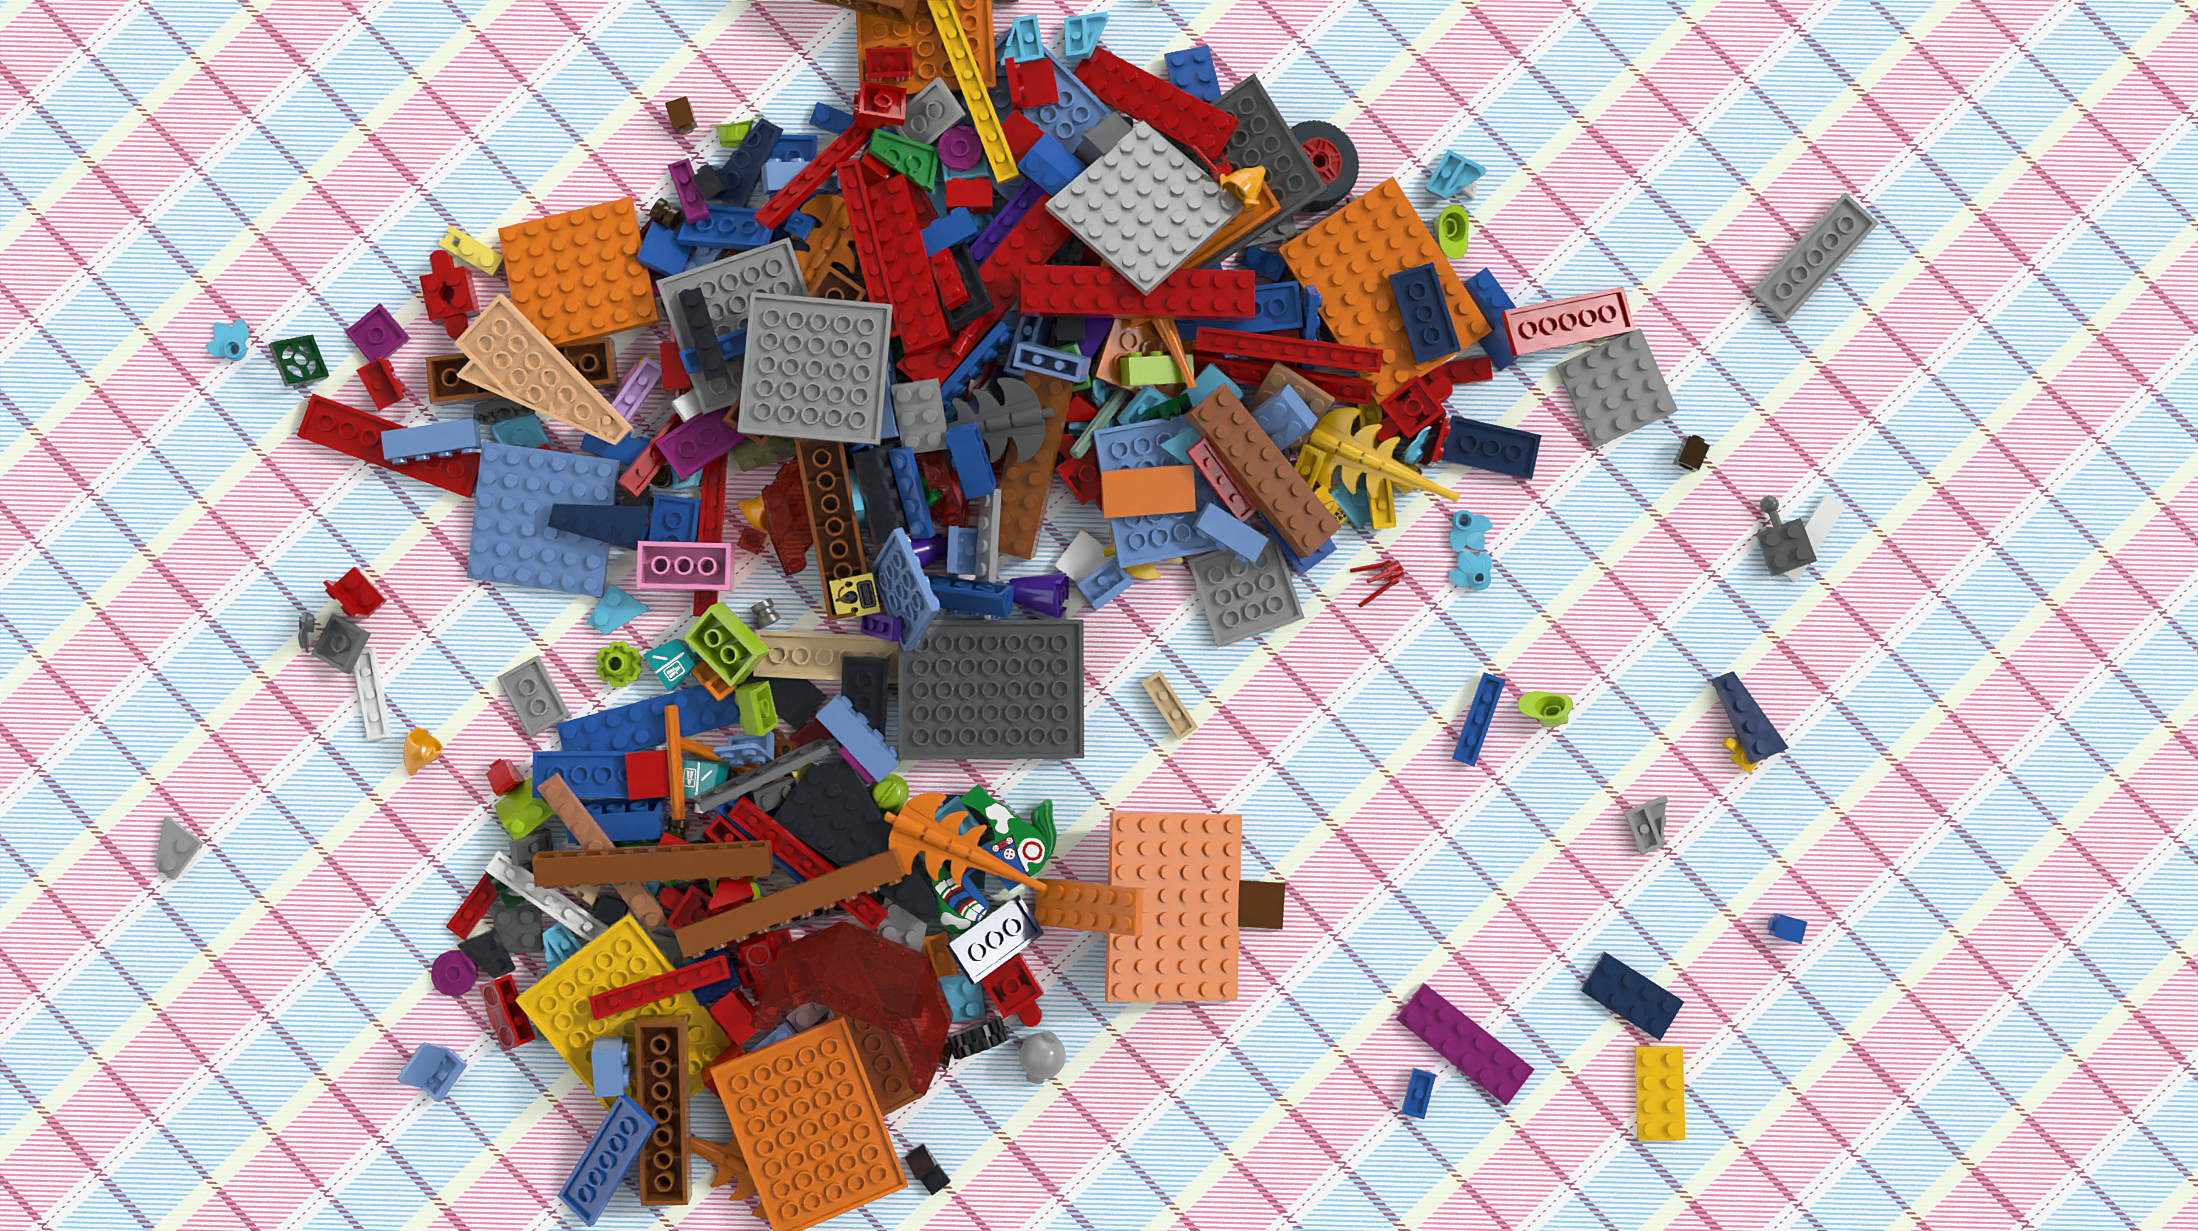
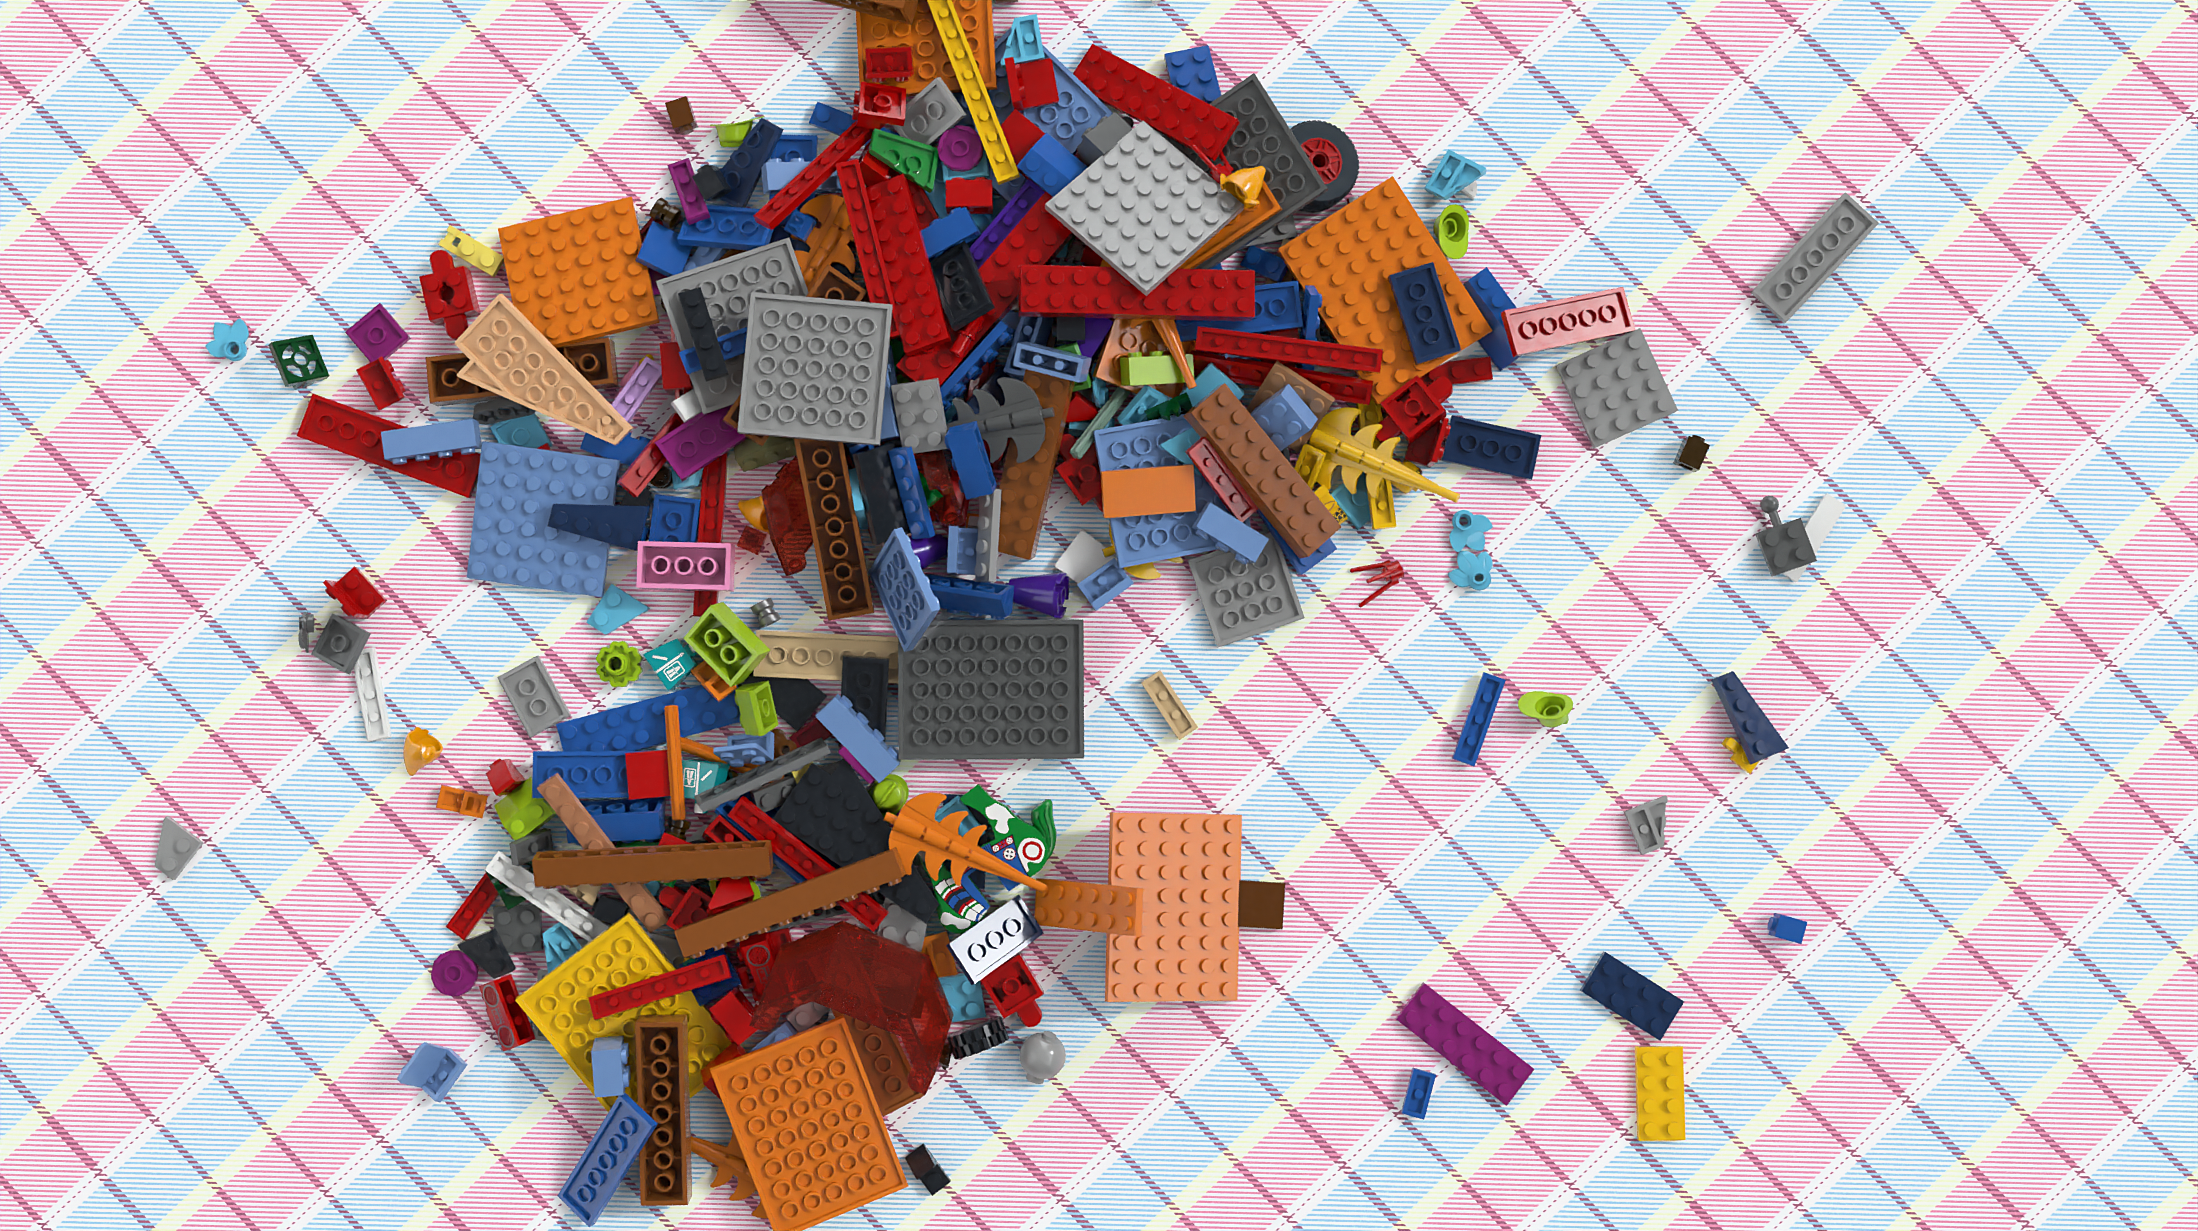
(461, 801): none -> orange slope
(859, 591): sticker -> none
(881, 626): dark purple plate -> none
(948, 279): red plate -> none
(1083, 34): medium azure wing -> none
(1415, 451): medium azure plate -> none

